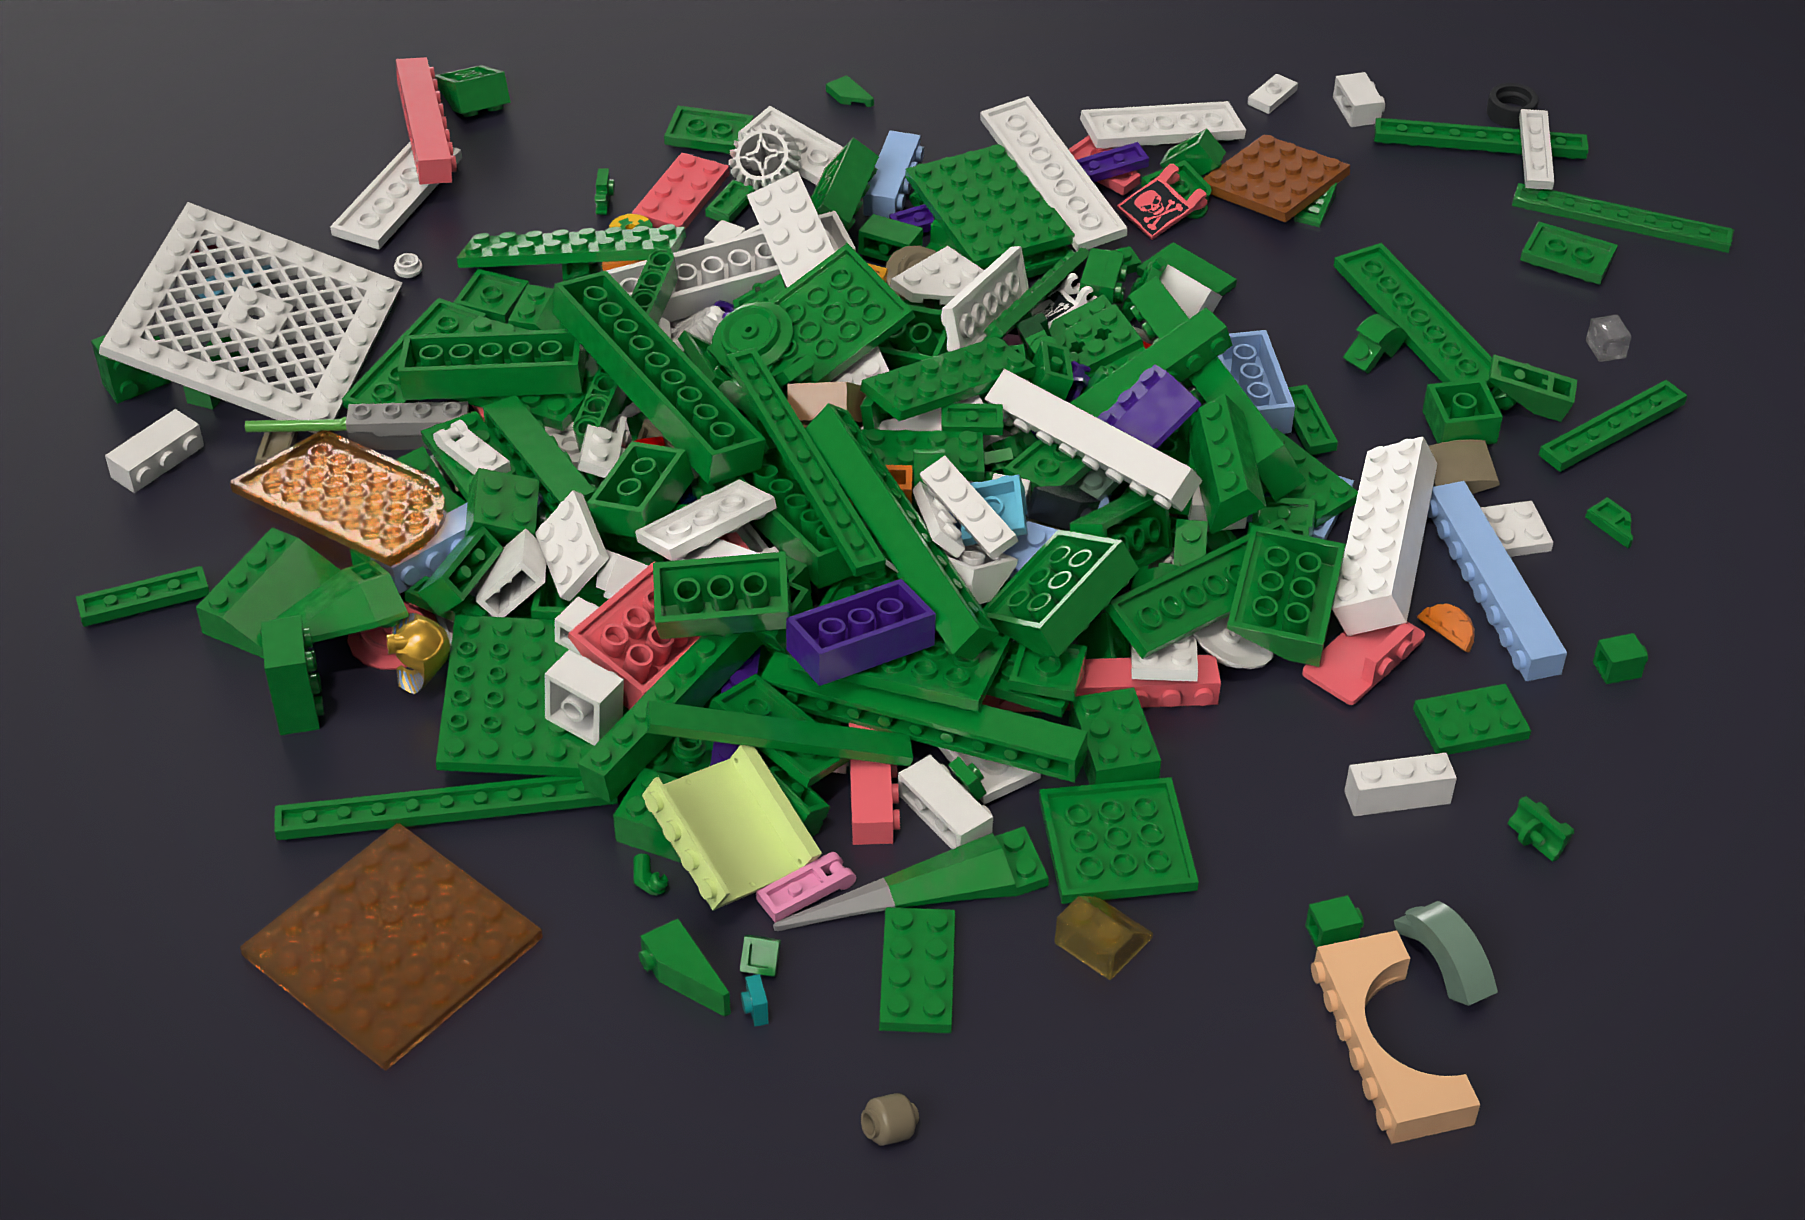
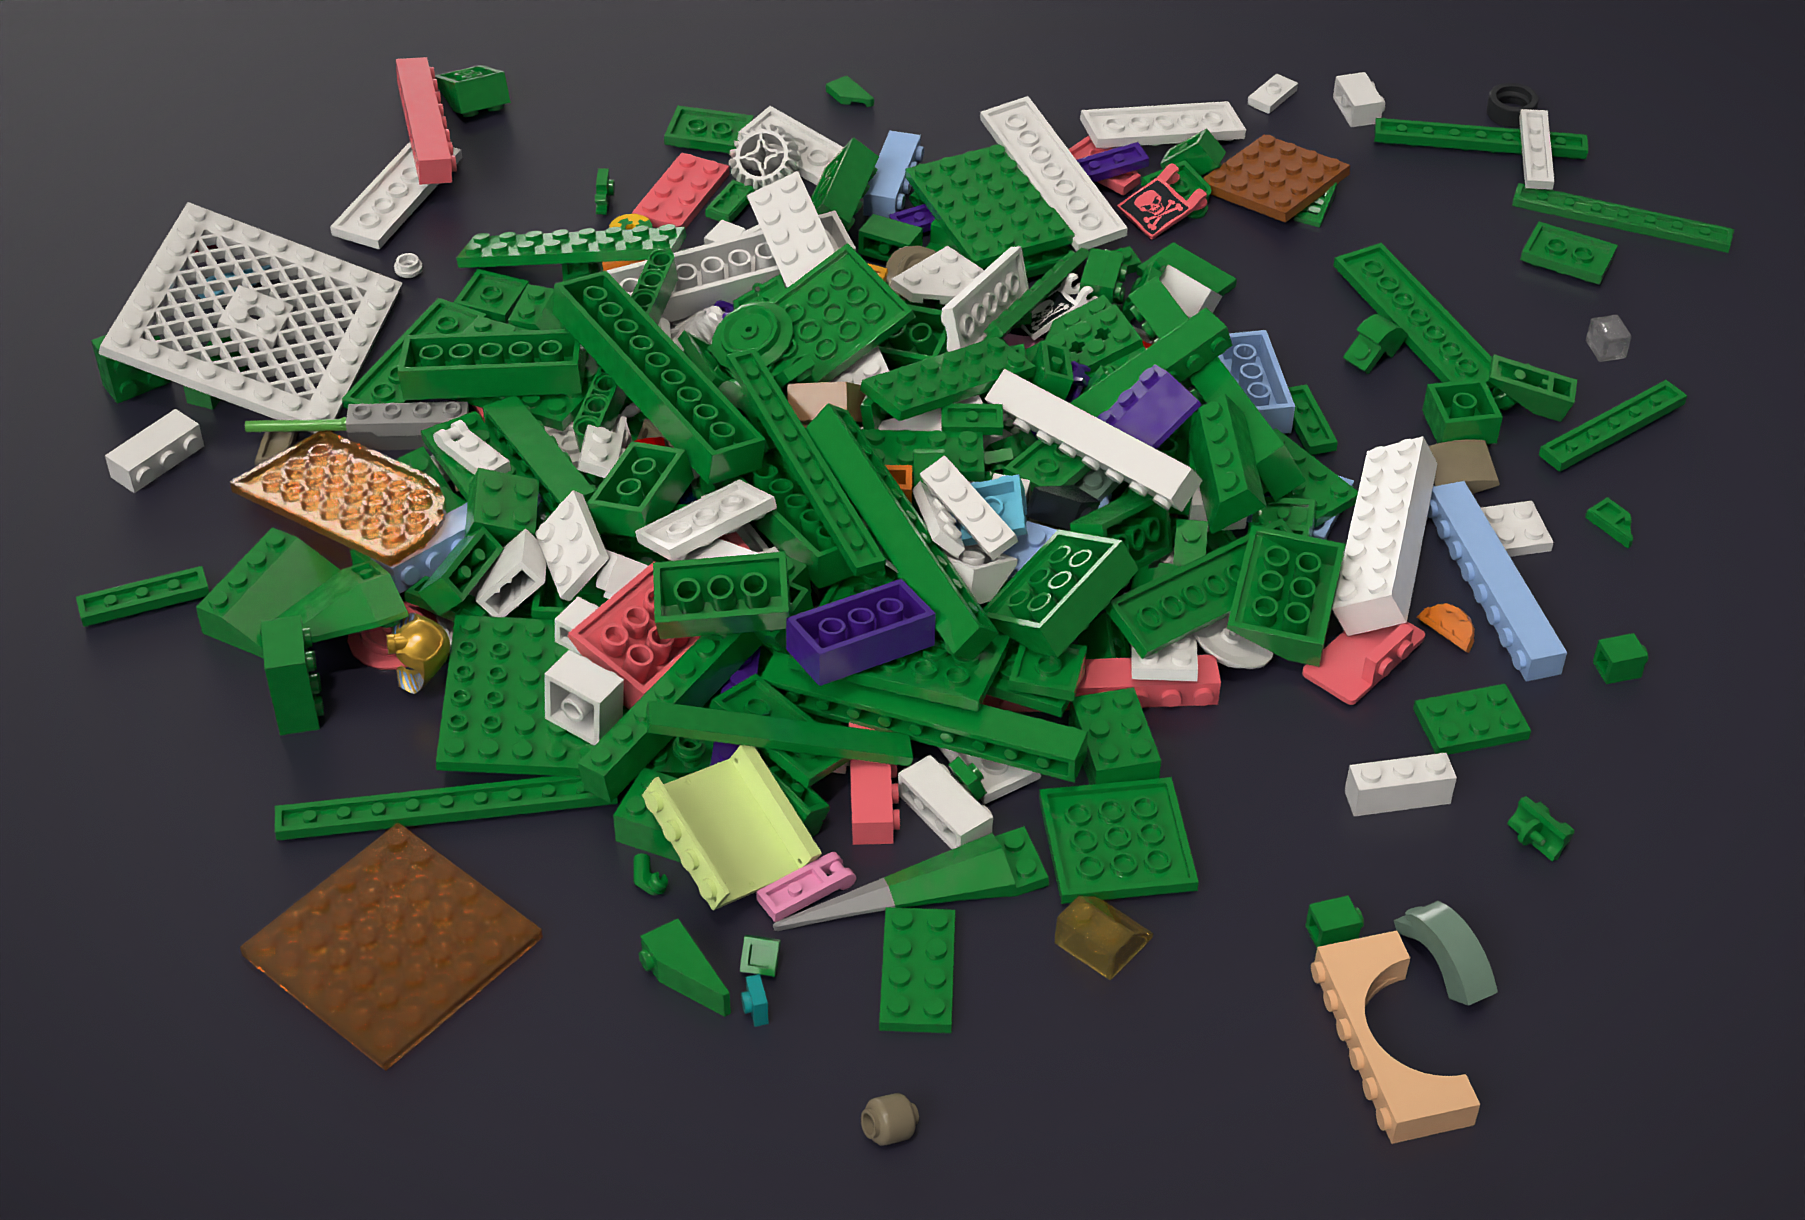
(1033, 331): dark green leg -> none

